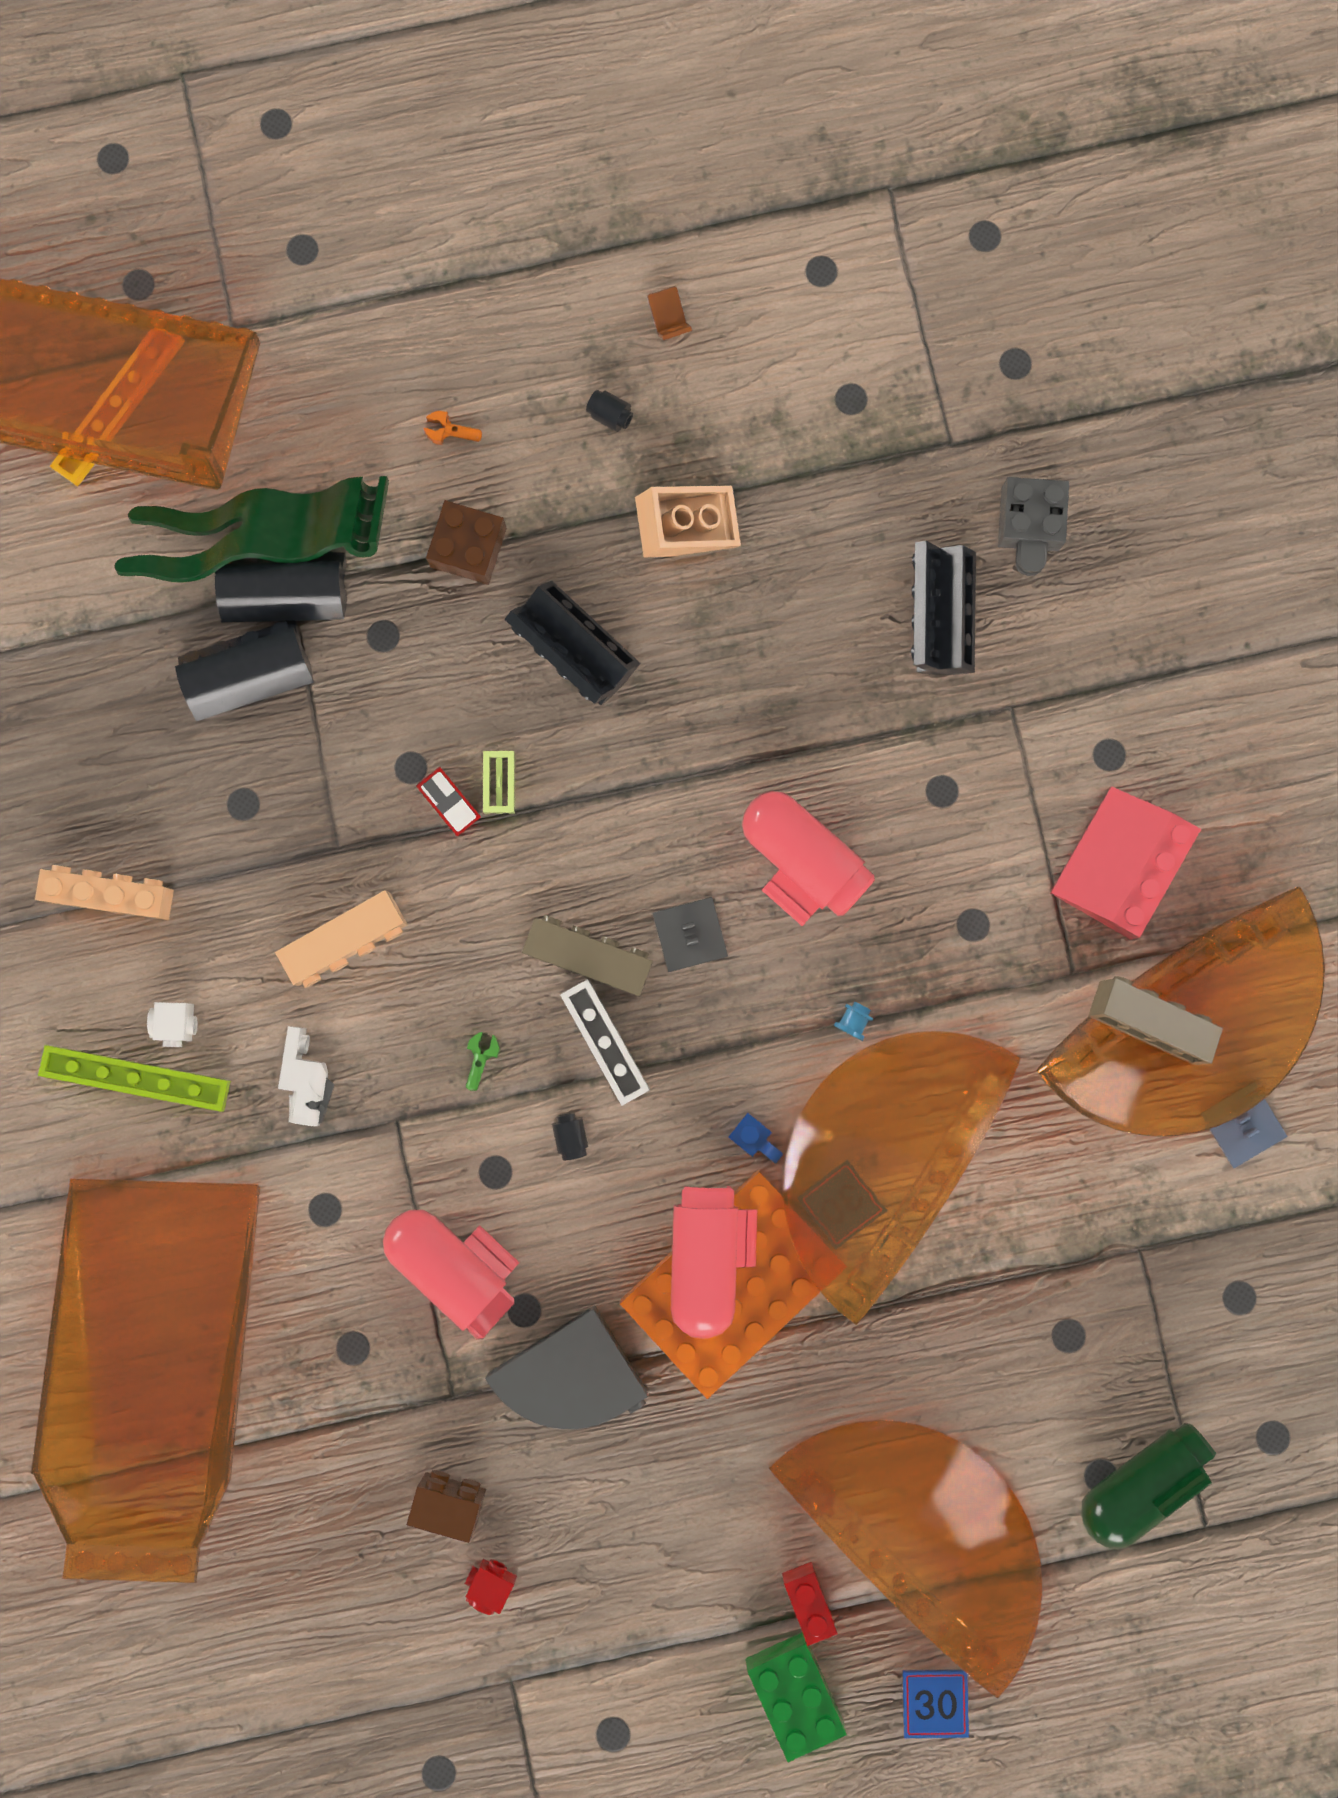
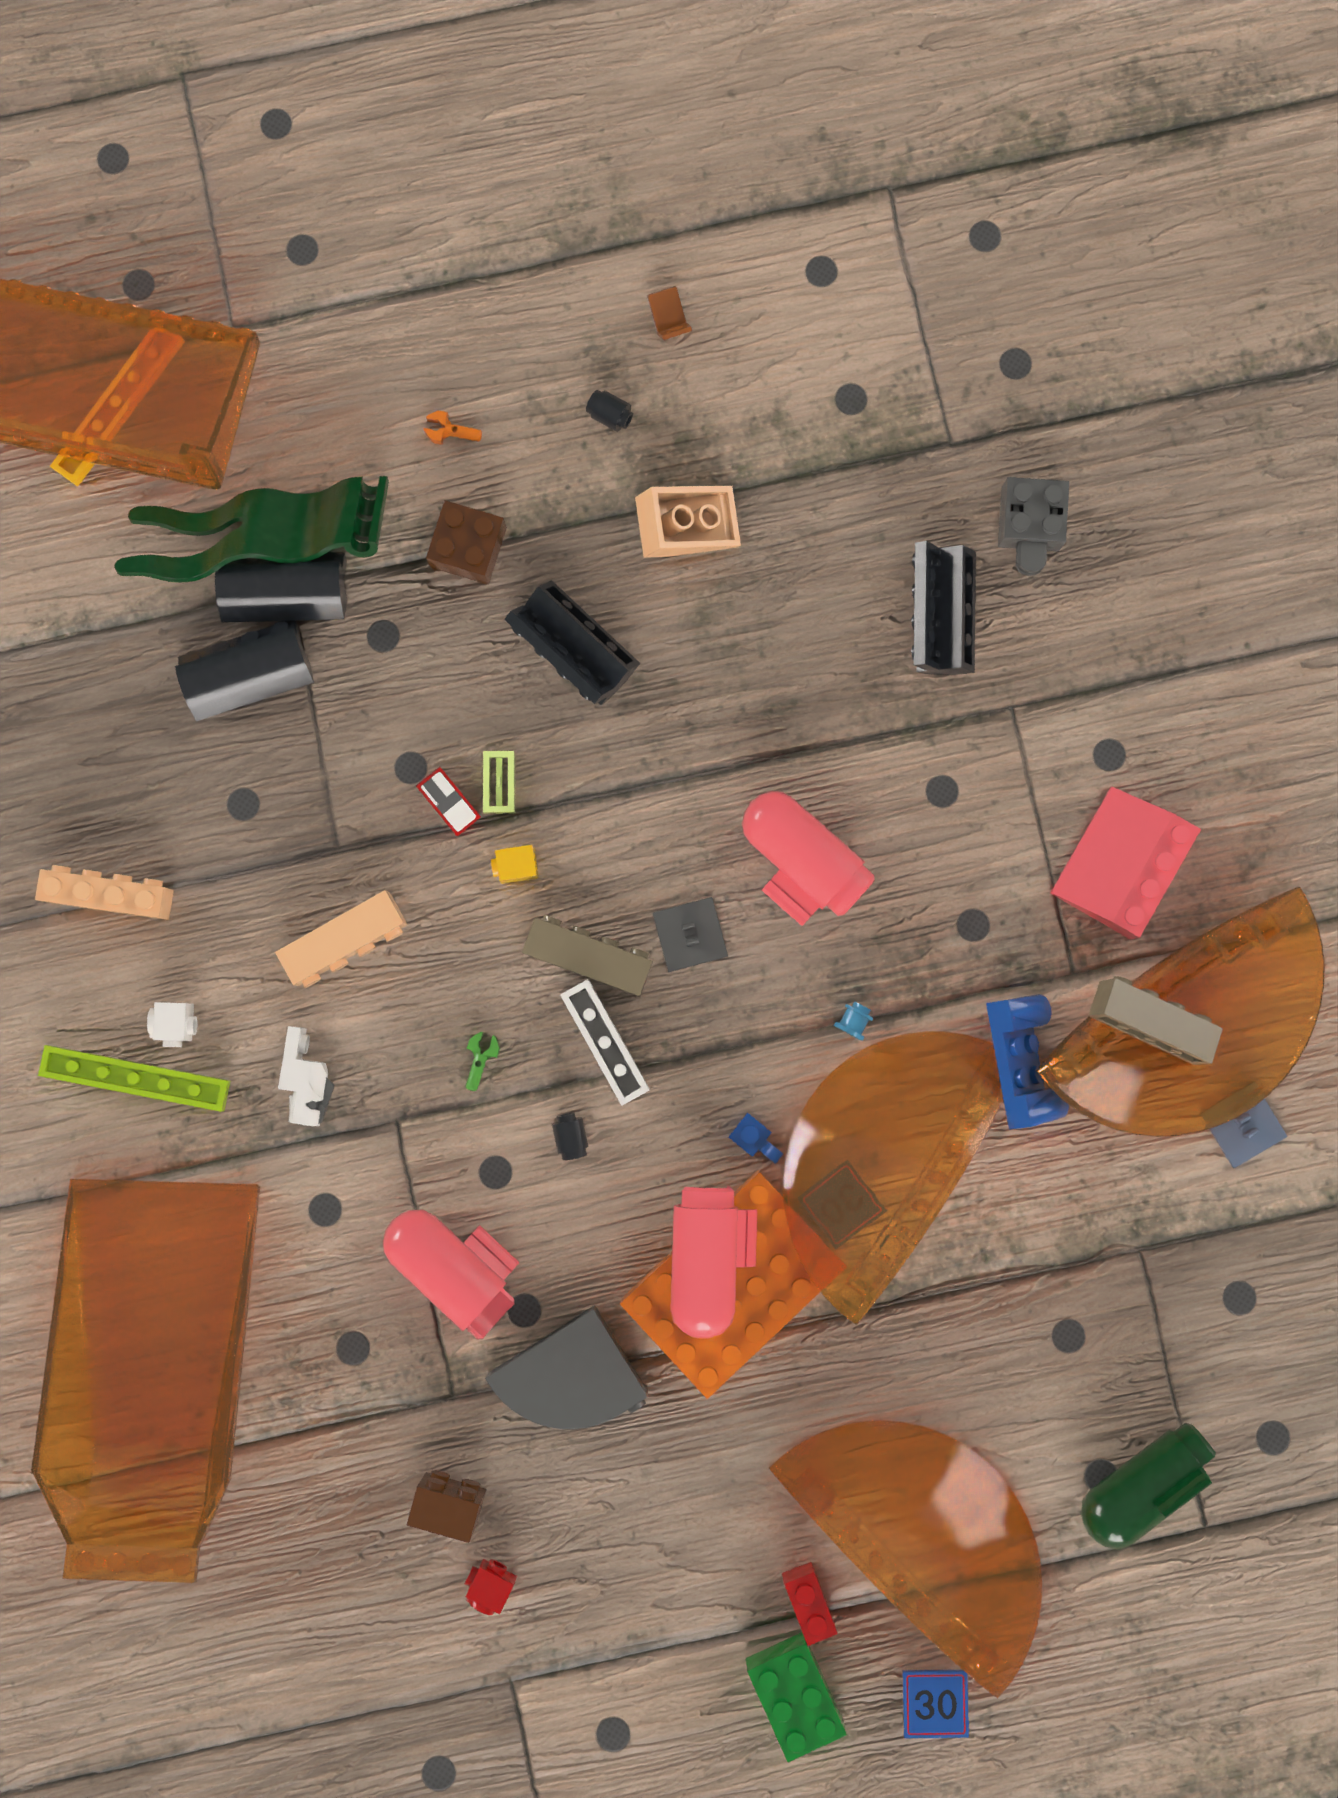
(515, 864): none -> yellow brick
(1017, 1060): none -> blue piece

